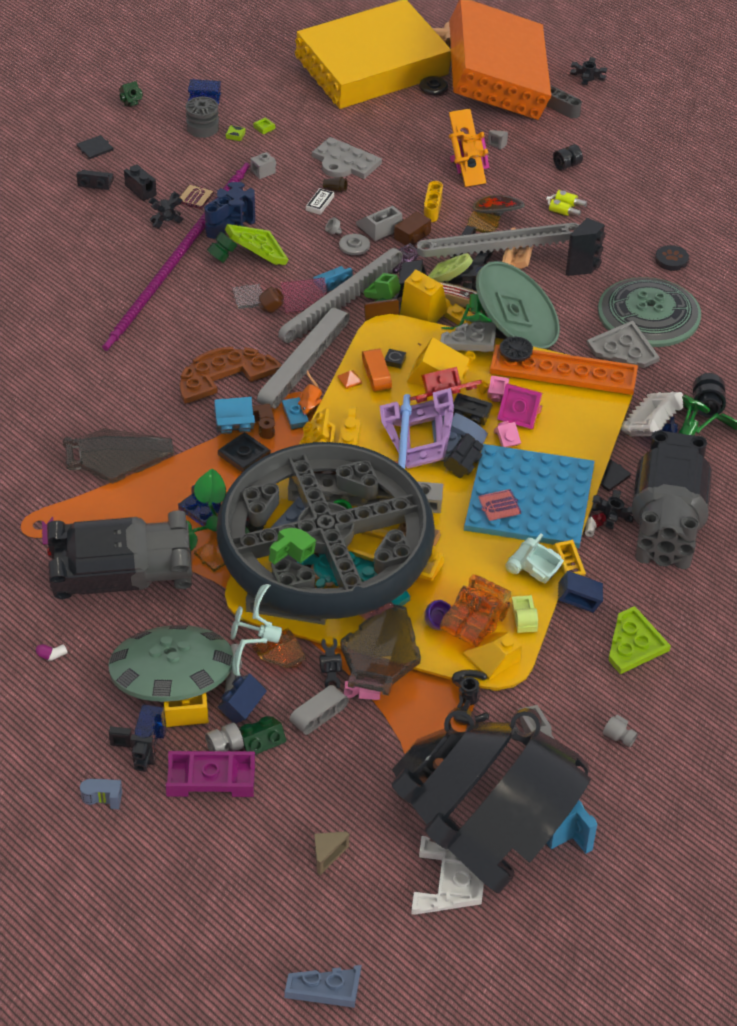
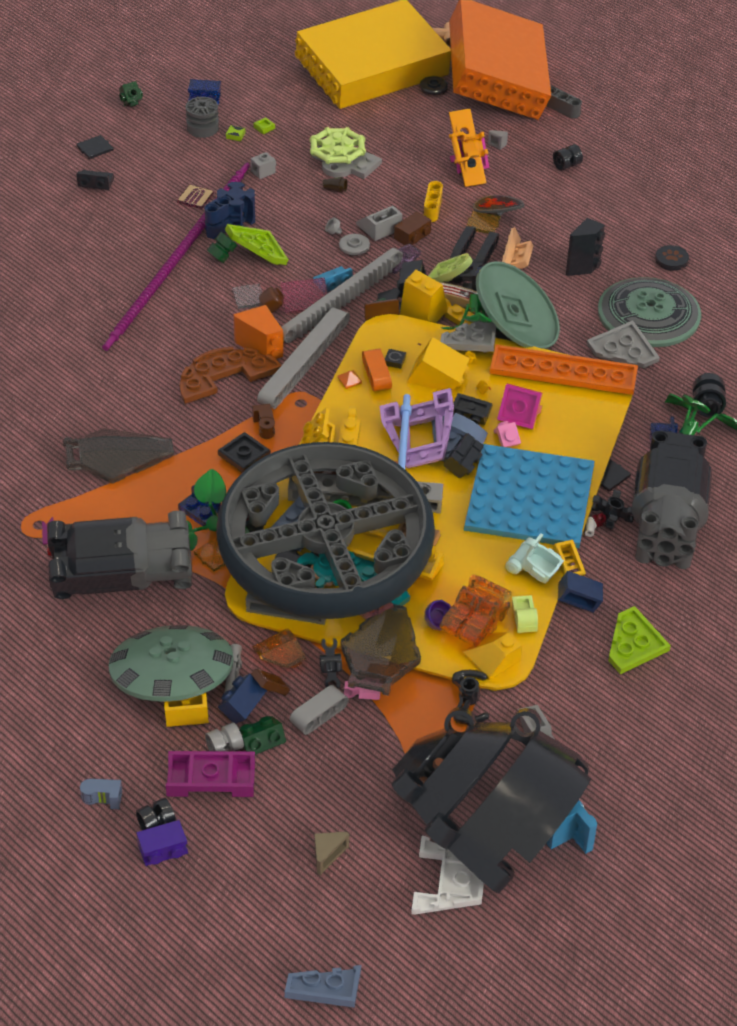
(49, 653): arm -> none
(120, 736): black tile -> none
(140, 182): black brick -> none
(147, 731): hips -> none
(157, 815): none -> black wheel
(162, 843): none -> dark purple brick
(166, 210): black pin -> none
(234, 415): dark azure bracket -> none
(259, 331): none -> orange slope
(266, 632): light aqua plant -> none
(270, 682): none -> reddish brown plate
(292, 542): bright green brick -> none
(294, 413): dark azure plate -> none
(310, 396): orange animal -> none
(319, 201): tile -> none
(337, 145): none -> yellowish green plate
(385, 286): bright green brick -> none
(443, 380): red bracket -> none
(496, 240): light grey gear -> none
(497, 388): bright pink bracket -> none
(499, 505): clear pink piece -> none
(516, 349): black wheel -> none
(564, 202): neon yellow piece -> none
(588, 71): black pin -> none
(617, 730): light grey piece -> none
(652, 413): white piece -> none

